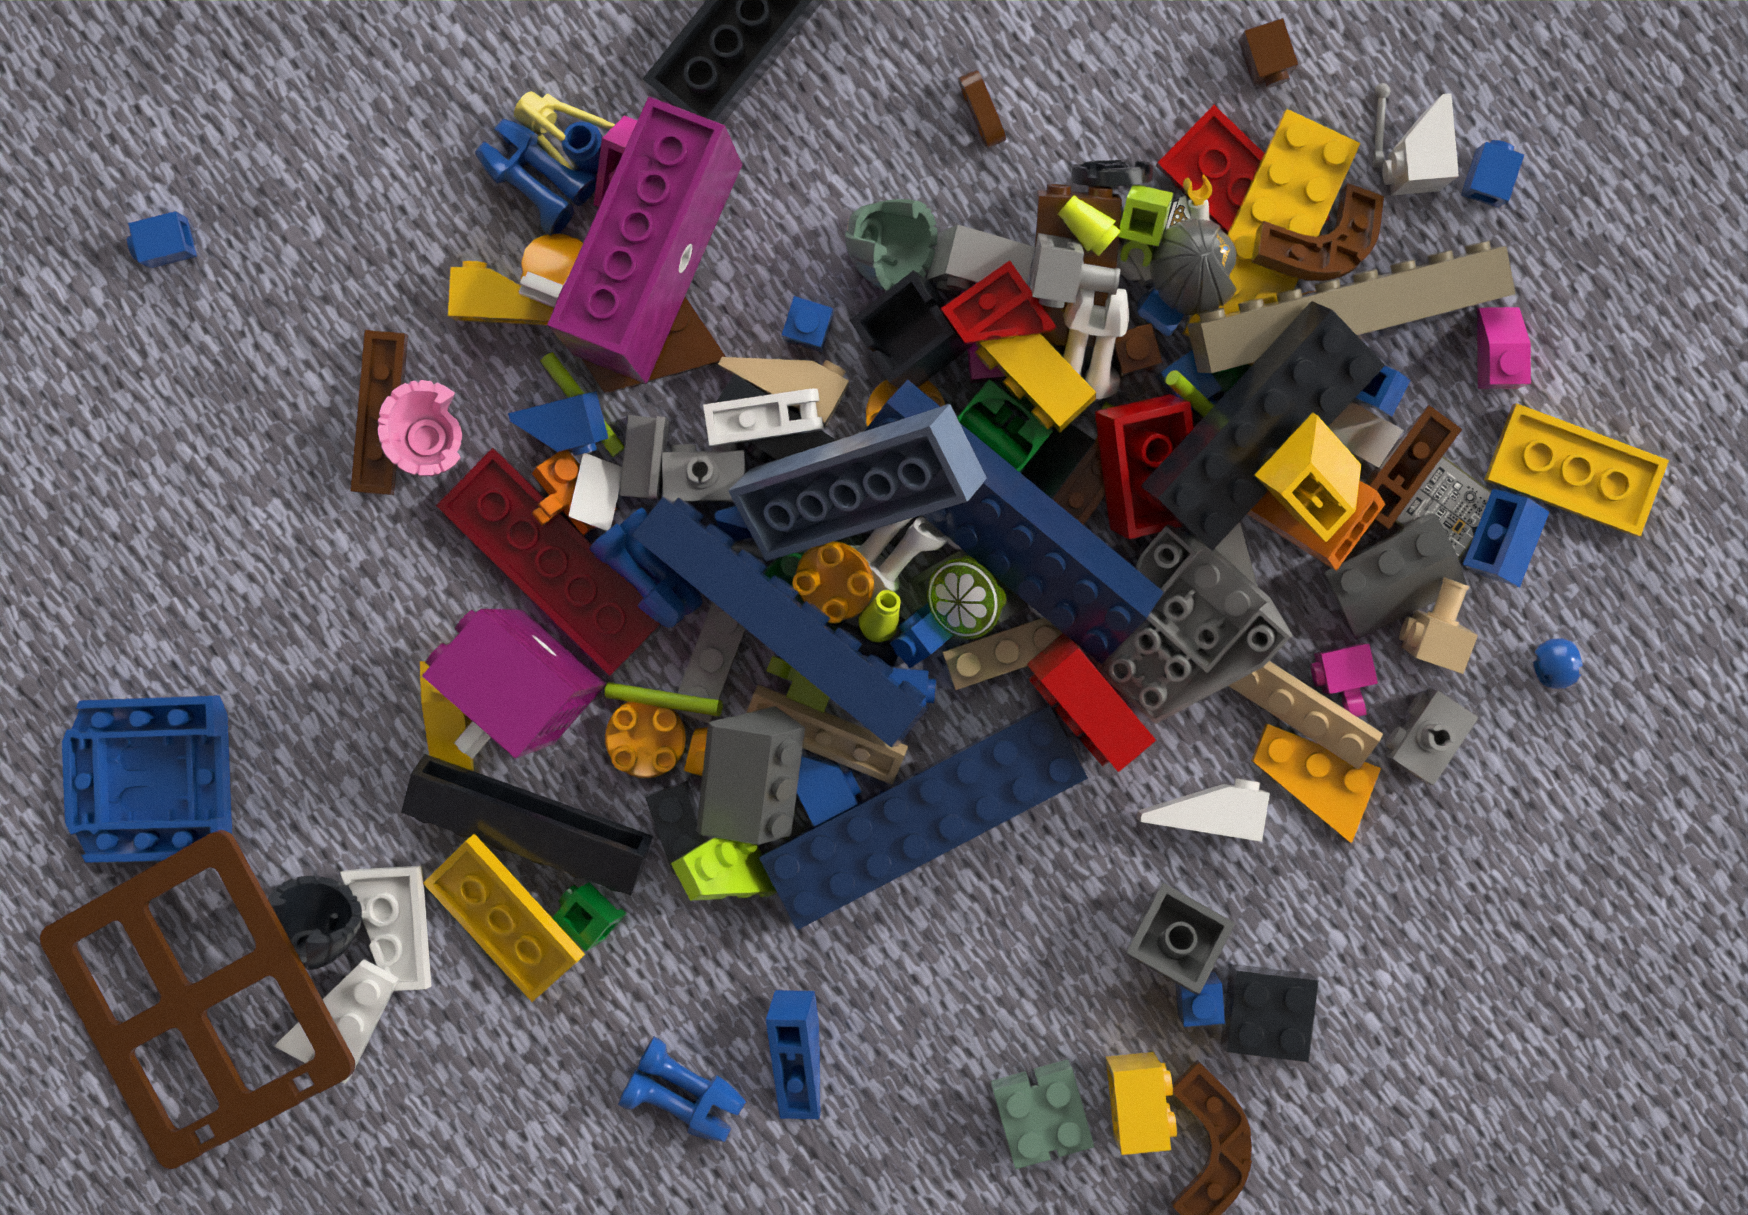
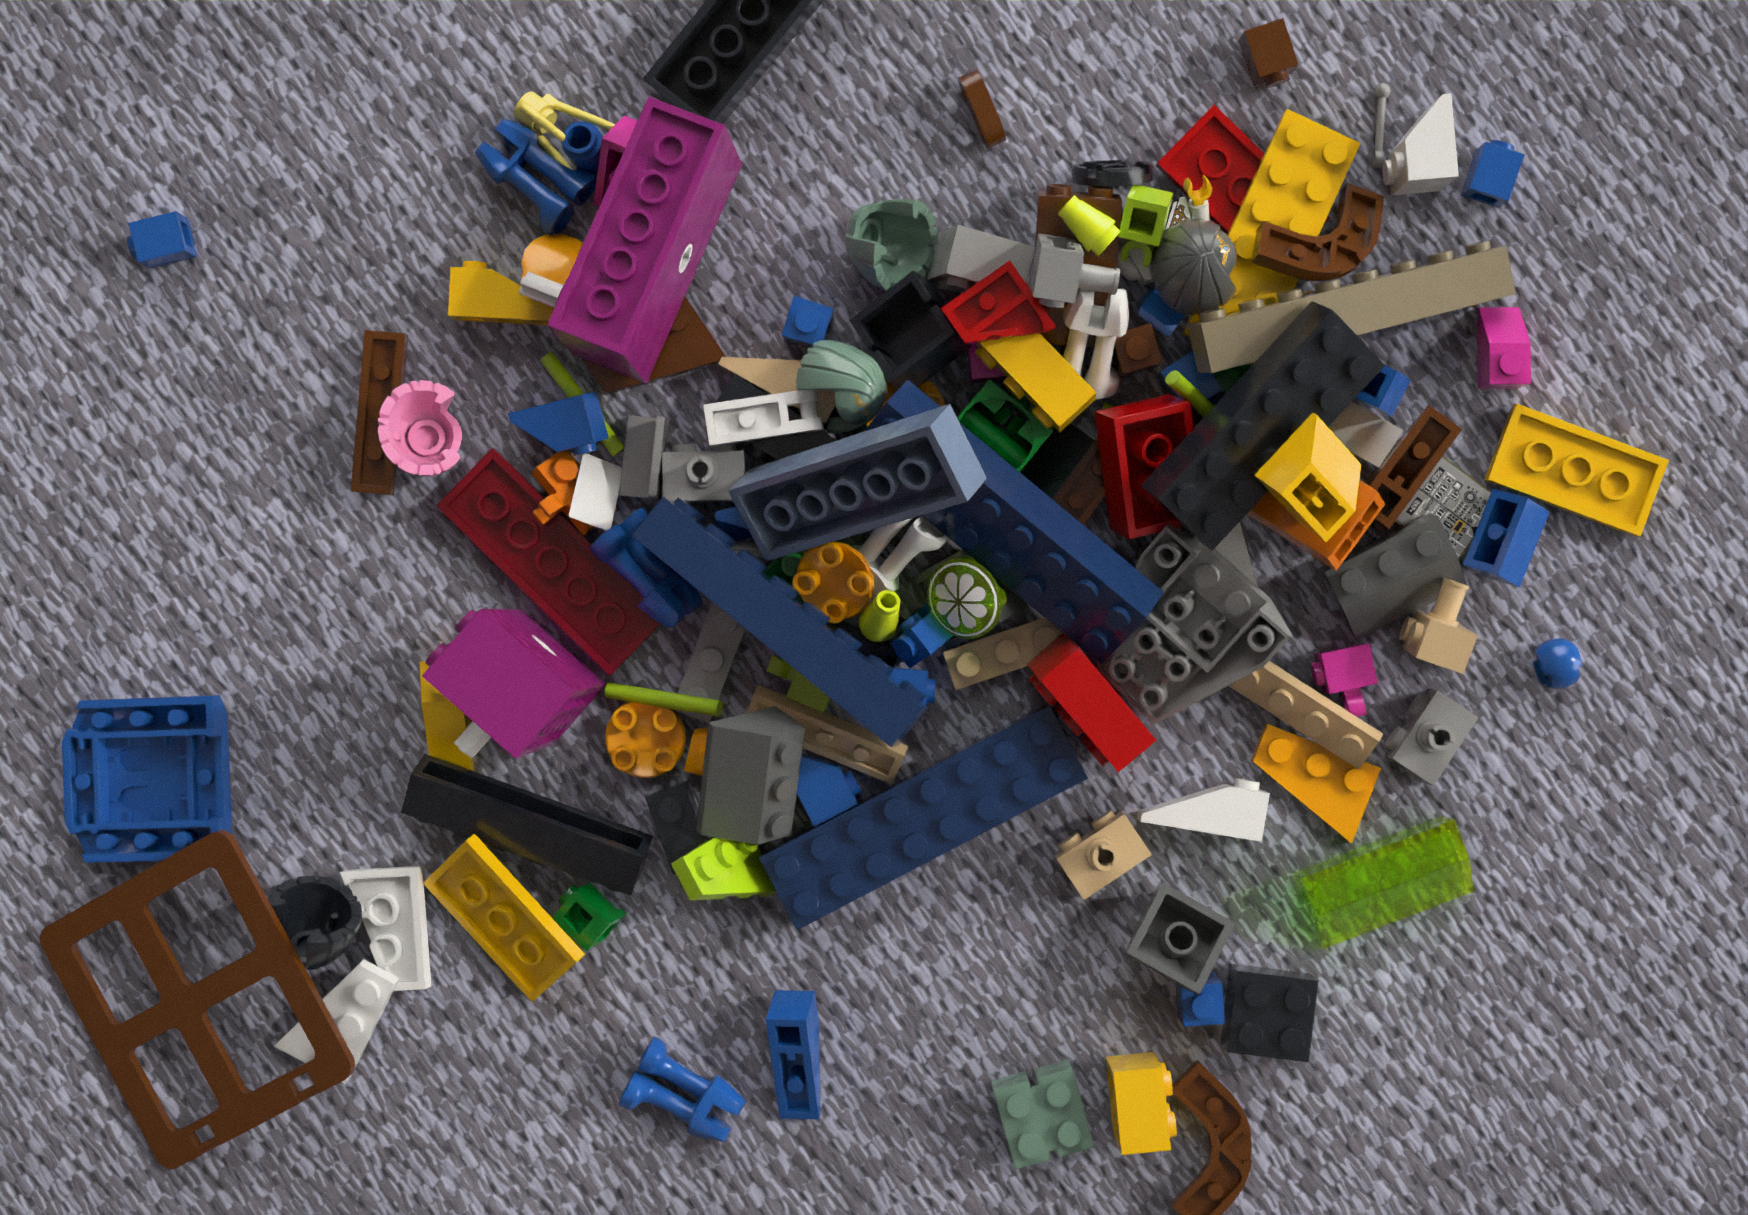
(851, 375): none -> sand green hair
(1101, 853): none -> tan brick
(1386, 881): none -> clear neon green slope

